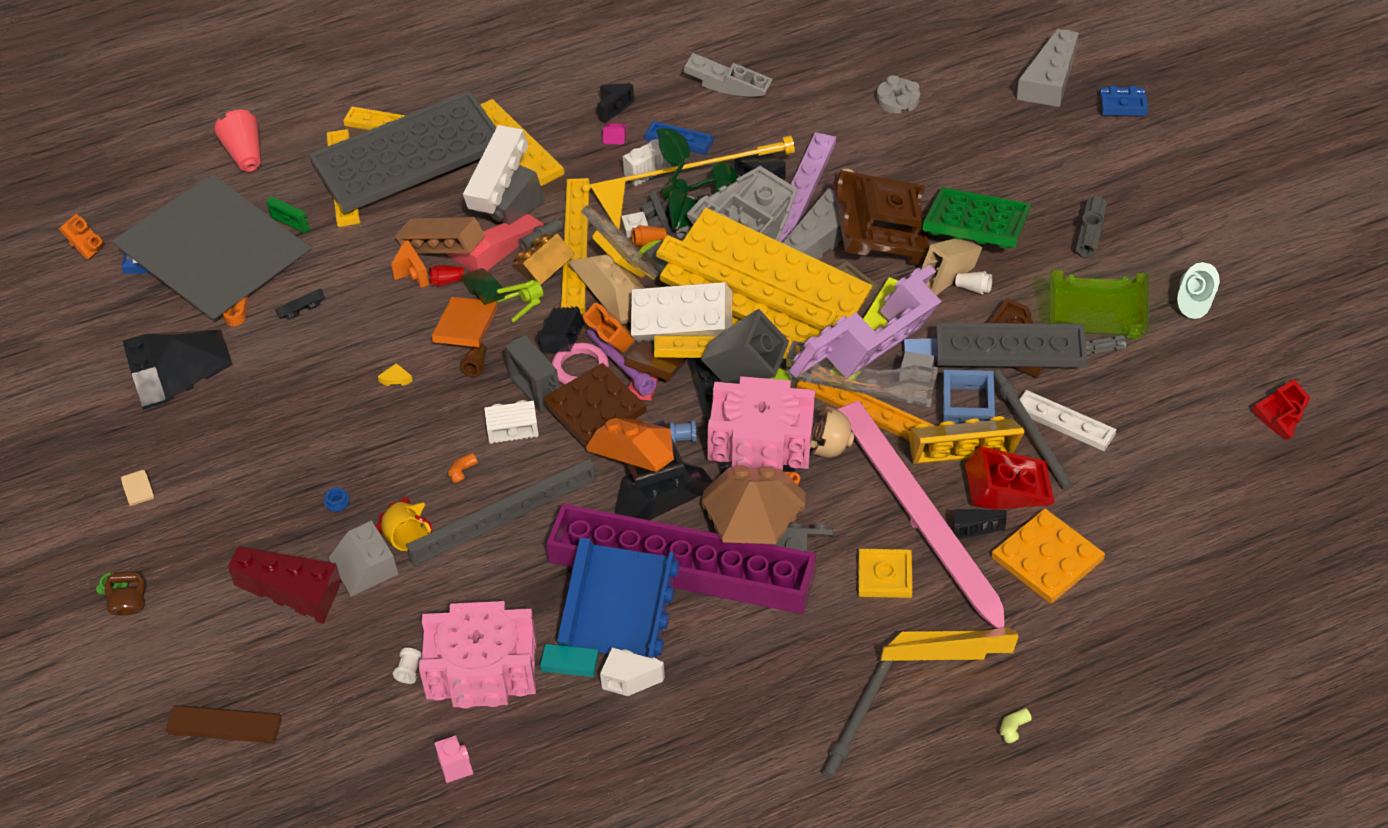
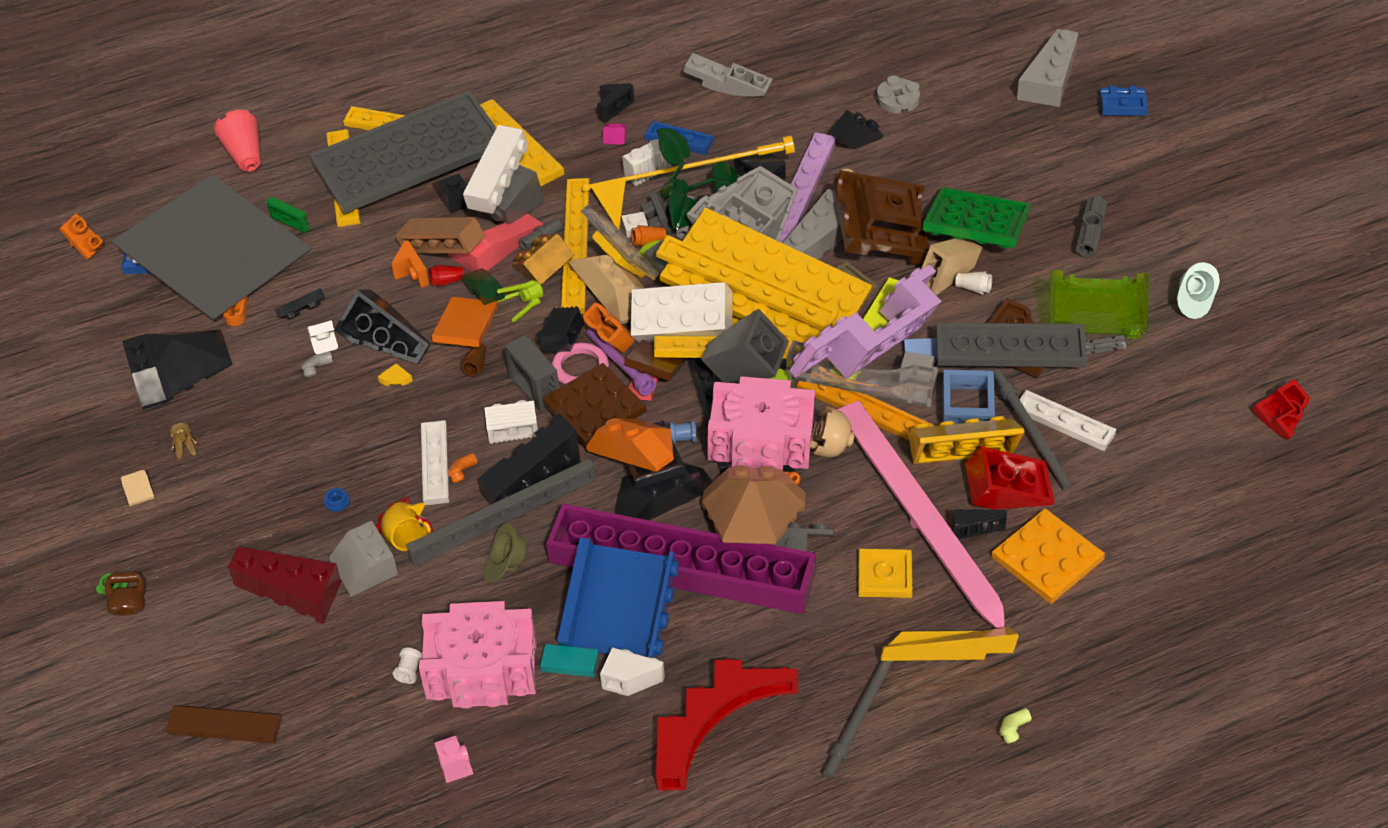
(181, 433): none -> pearl gold piece
(315, 361): none -> light grey arm
(322, 337): none -> white slope
(378, 325): none -> black wedge
(435, 462): none -> white tile
(451, 192): none -> black slope
(506, 553): none -> olive piece
(544, 456): none -> black wedge
(706, 707): none -> red arch
(856, 130): none -> black slope

